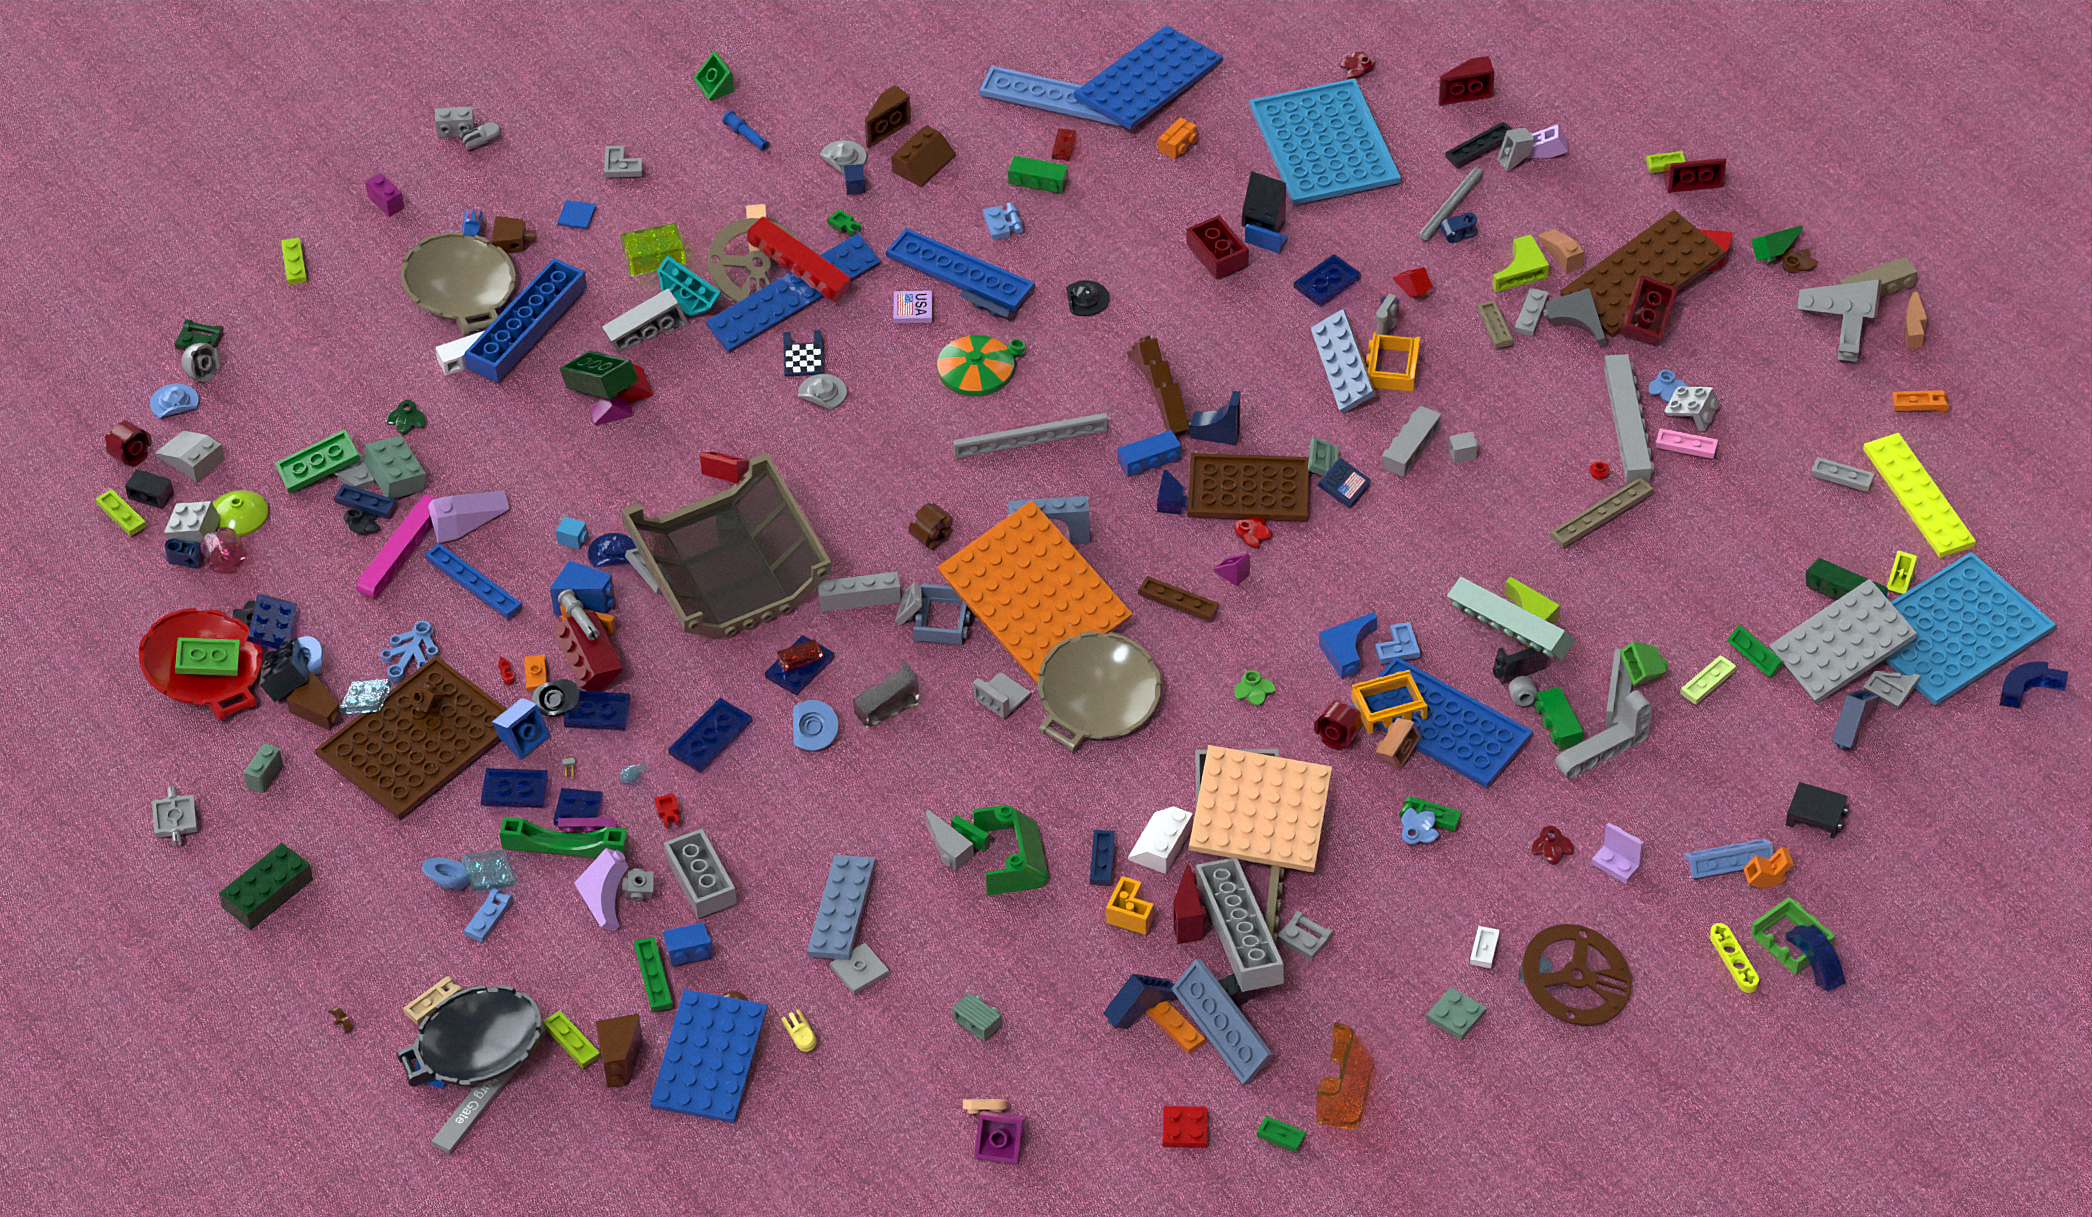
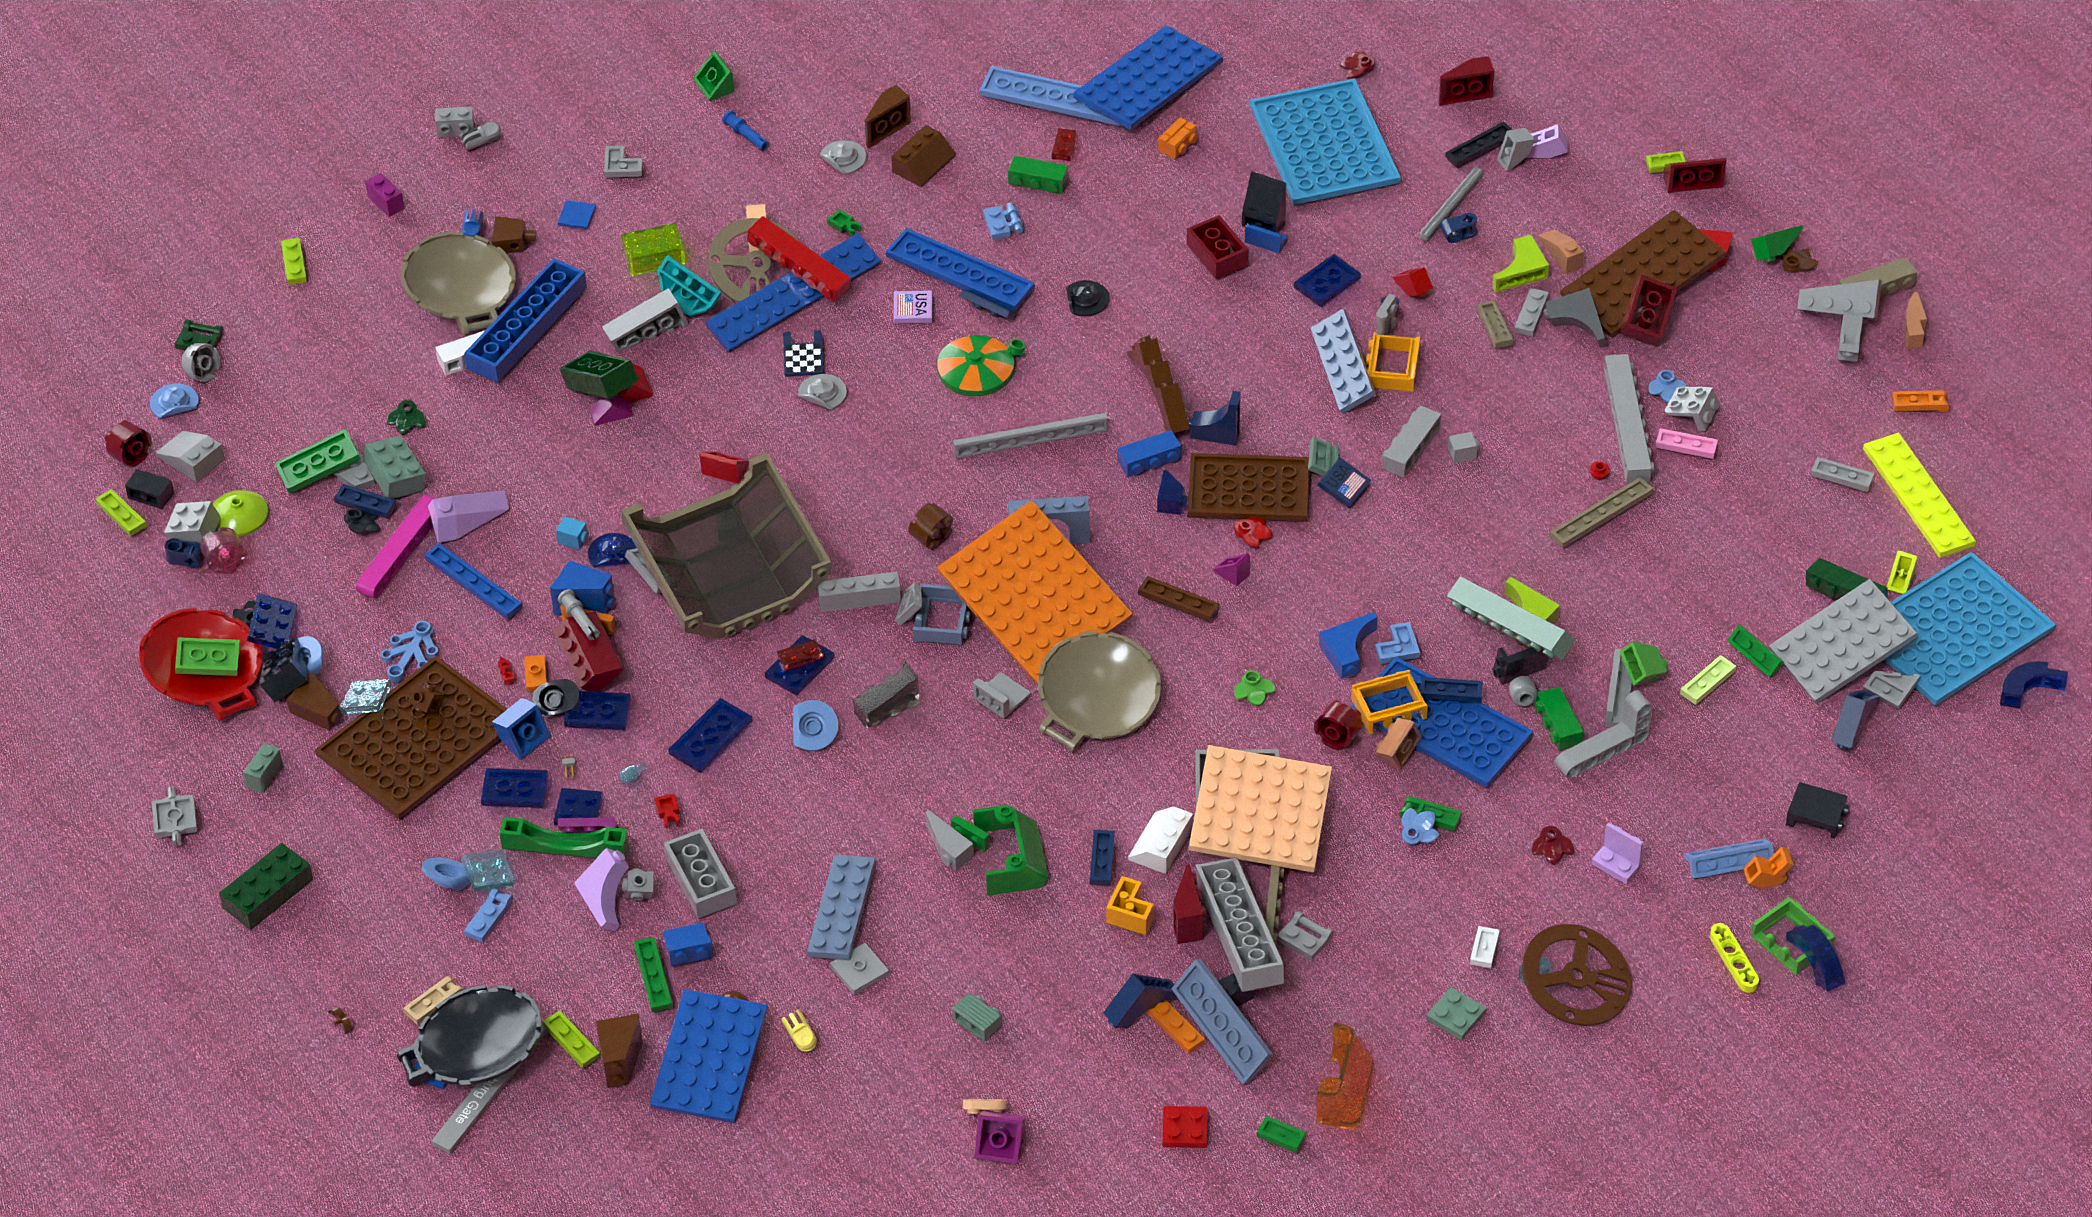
(854, 179): dark blue brick -> none
(1451, 689): none -> dark blue plate

